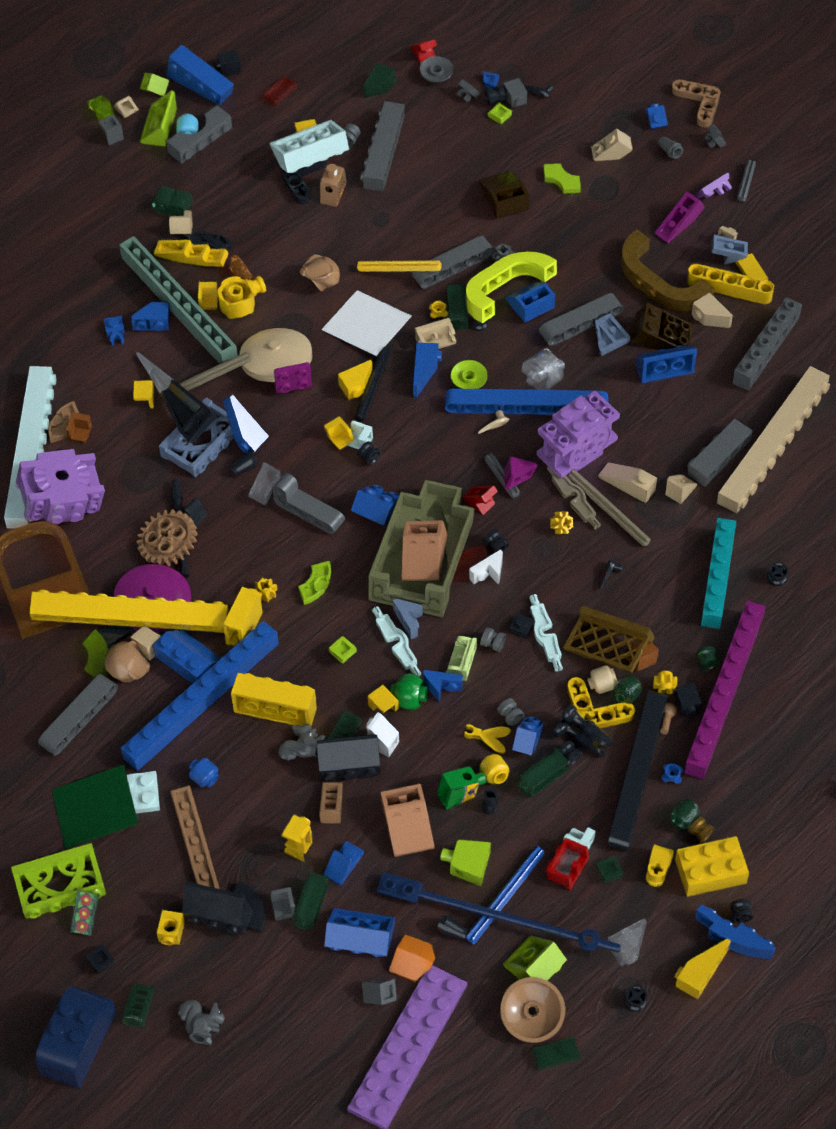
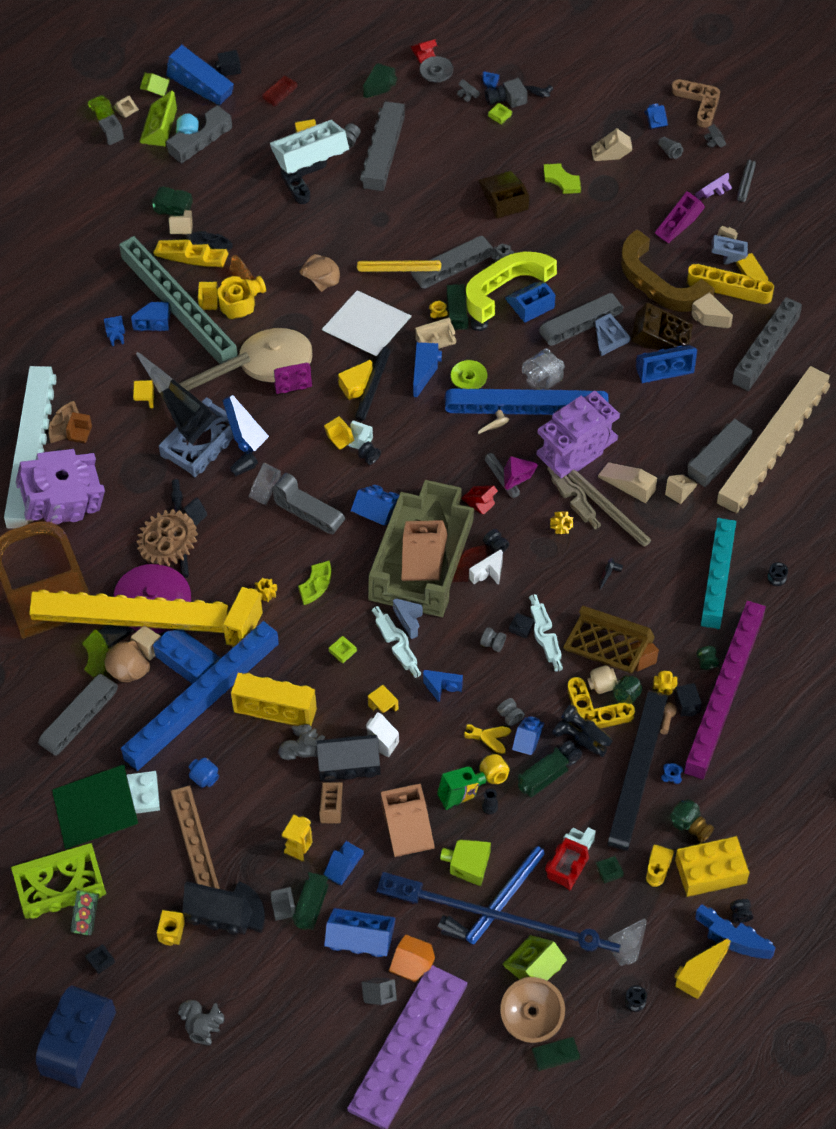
(138, 1021): clear green slope -> none
(335, 179): medium nougat torso -> none
(346, 726): clear green plate -> none
(409, 691): green plant -> none
(462, 656): yellowish green hinge -> none

